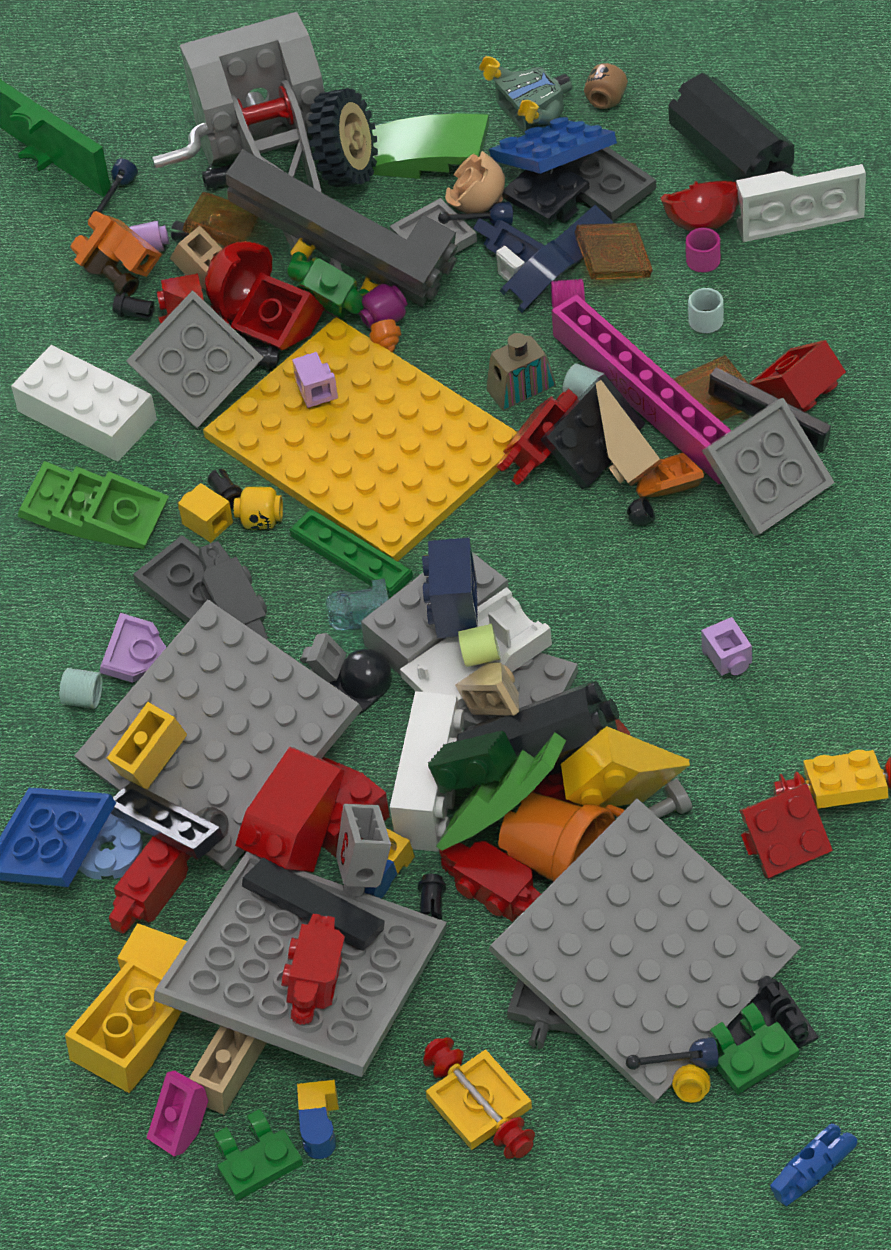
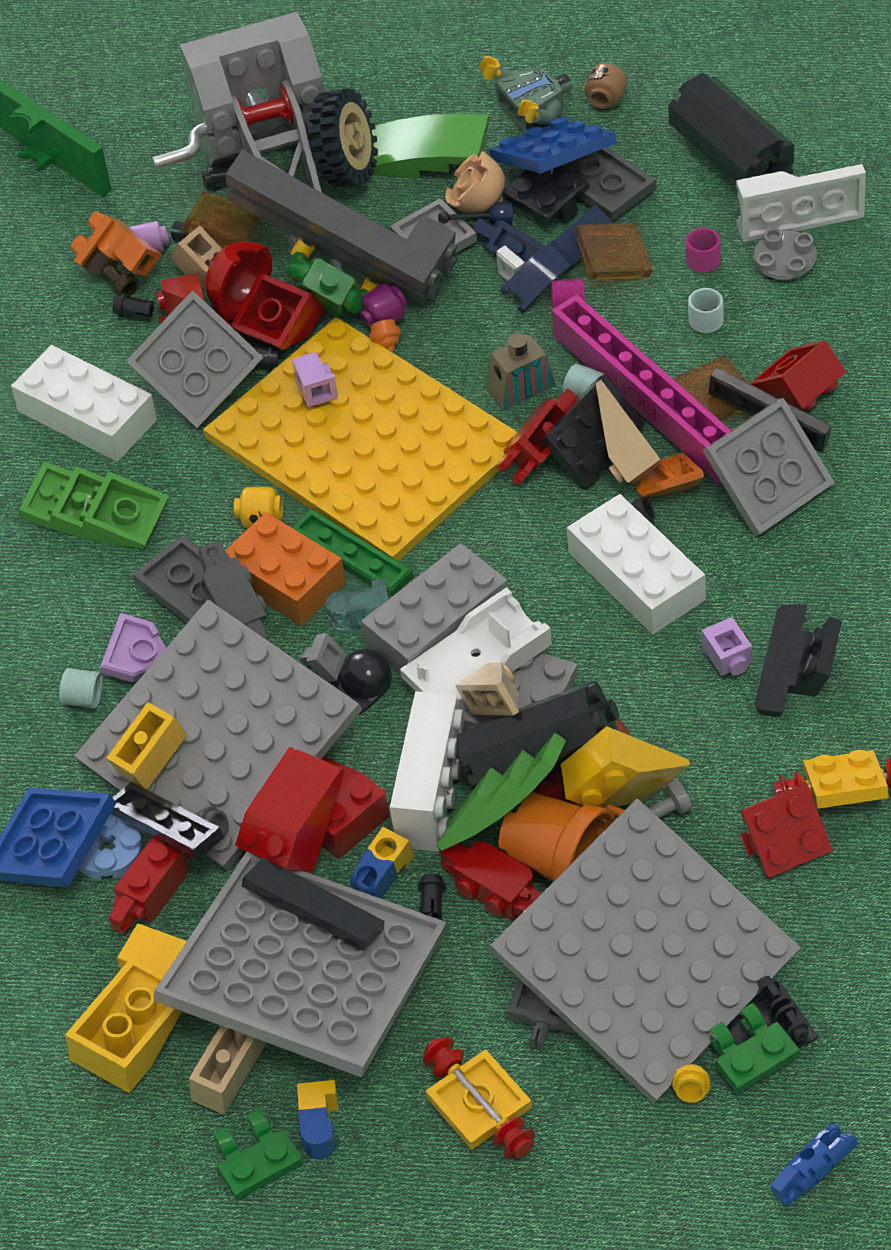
(122, 173): dark blue hinge -> none
(177, 1113): dark pink slope -> none
(205, 512): yellow brick -> none
(224, 486): black pin -> none
(288, 568): none -> orange brick
(314, 968): red hinge -> none
(360, 860): light grey torso -> none
(450, 586): dark blue brick -> none
(472, 761): dark green brick -> none
(479, 645): yellowish green brick -> none
(636, 564): none -> white brick
(702, 205): red cylinder -> none
(702, 1054): hinge -> none
(785, 254): none -> light grey dish
(795, 659): none -> black plate

